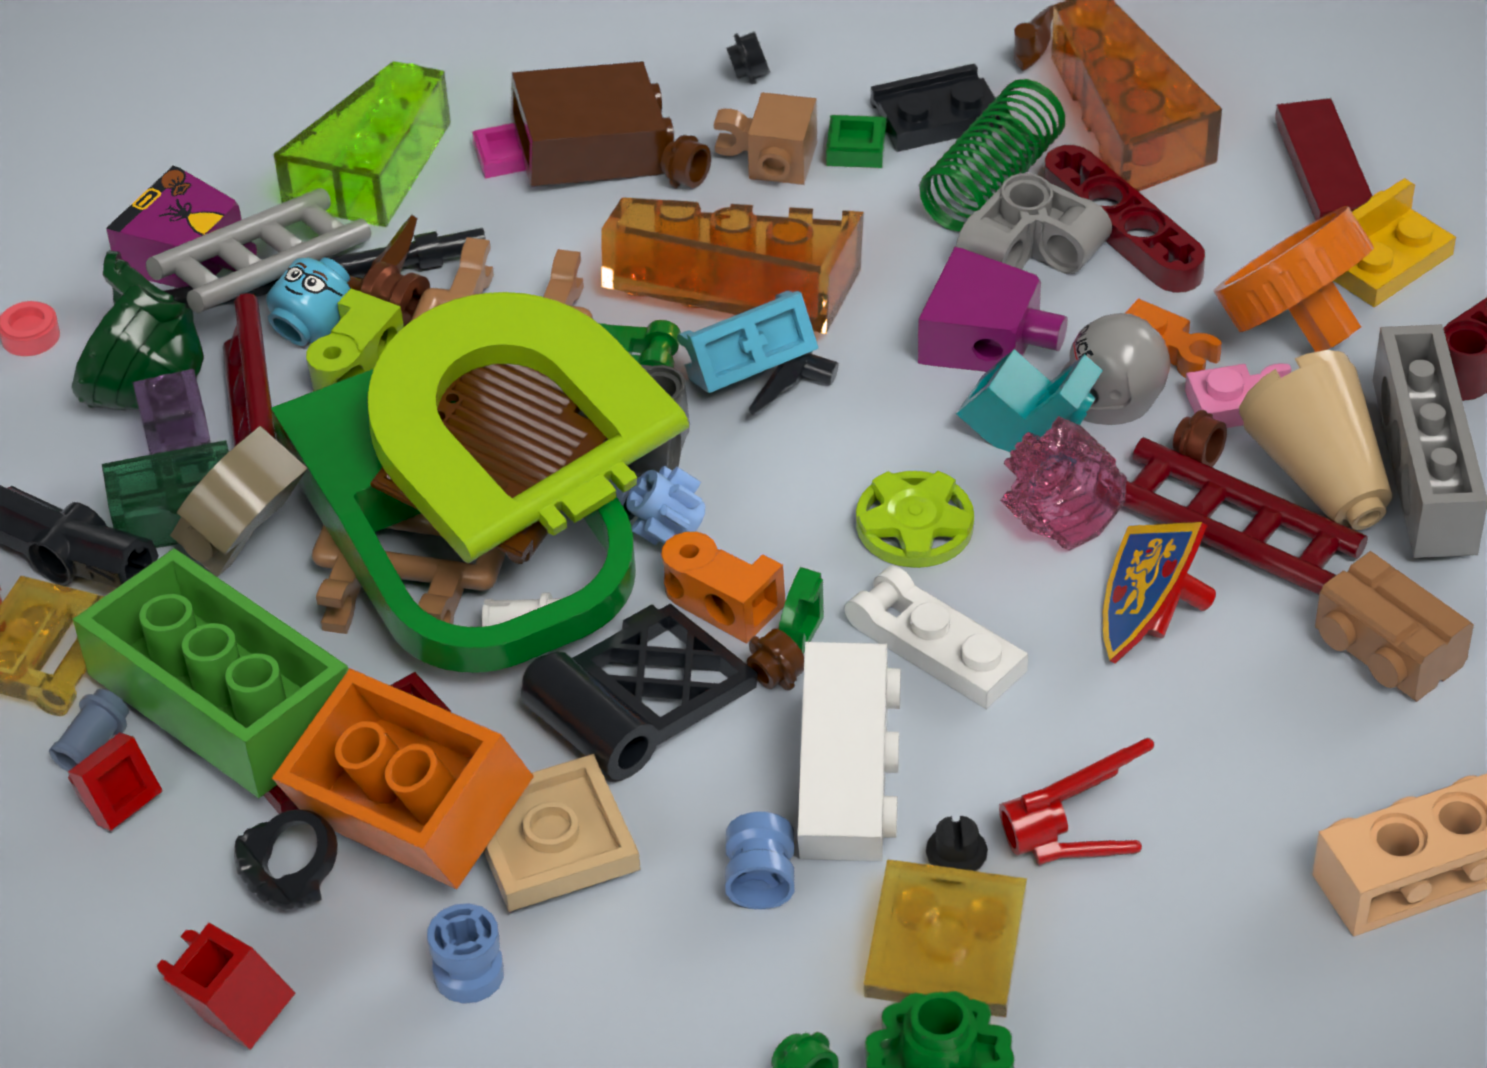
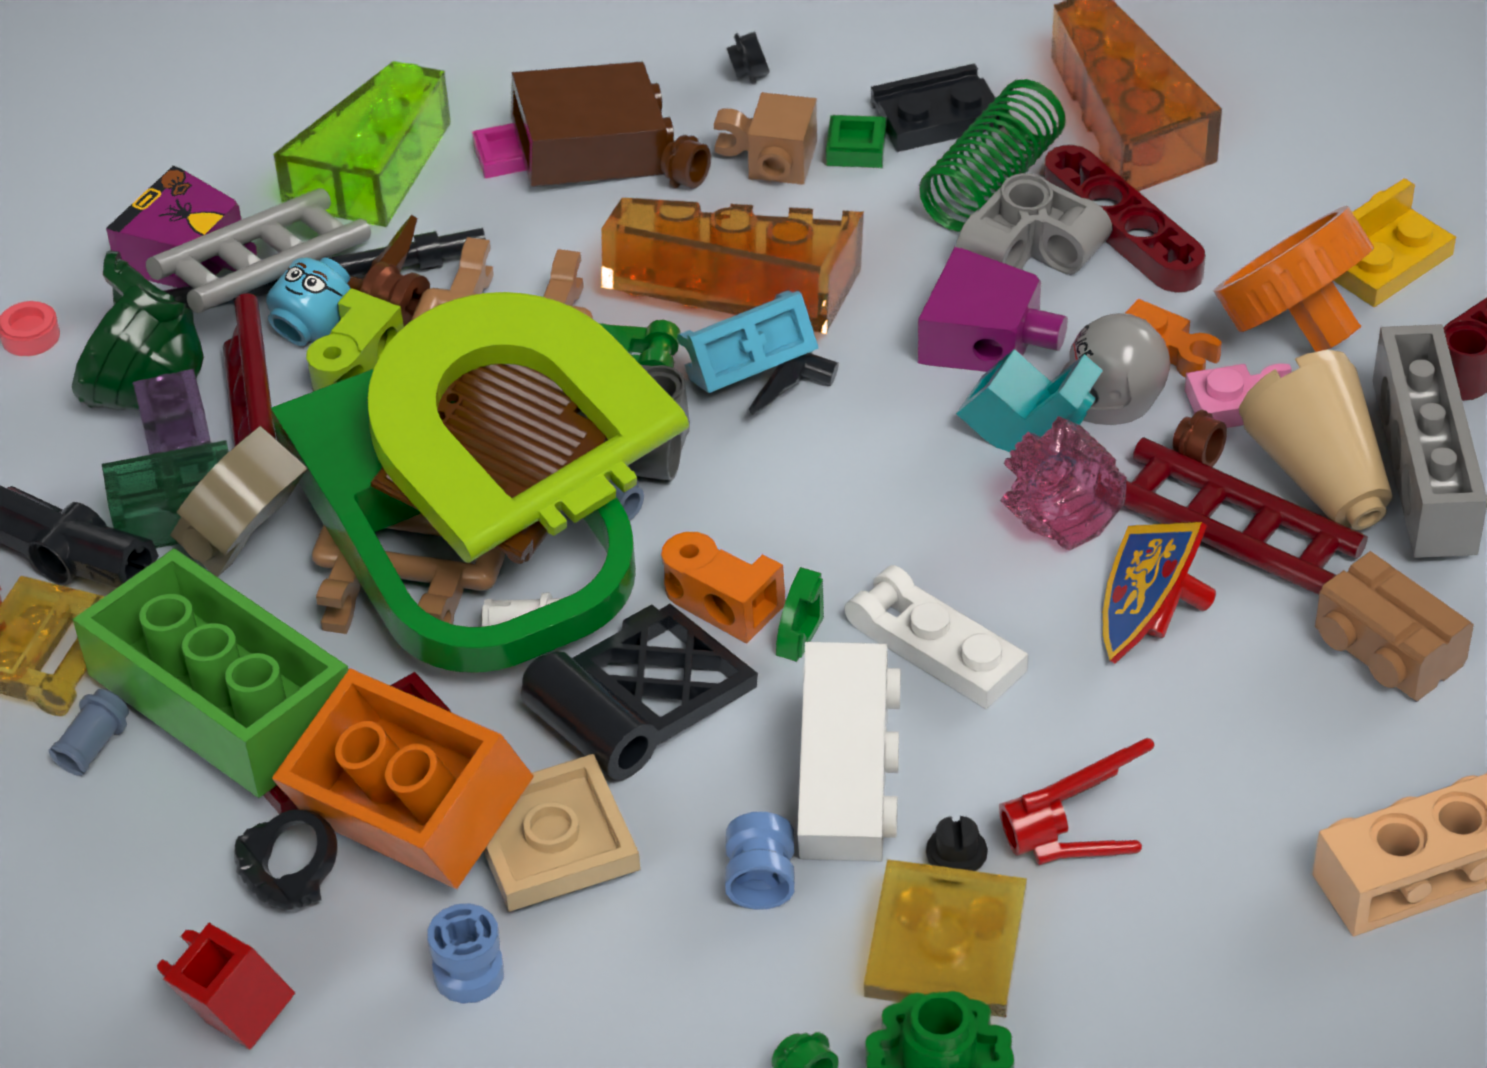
(114, 781): red tile -> none
(665, 504): light blue gear -> none
(776, 659): reddish brown plate -> none
(915, 513): lime wheel -> none
(1032, 38): reddish brown bar -> none
(1322, 156): dark red tile -> none

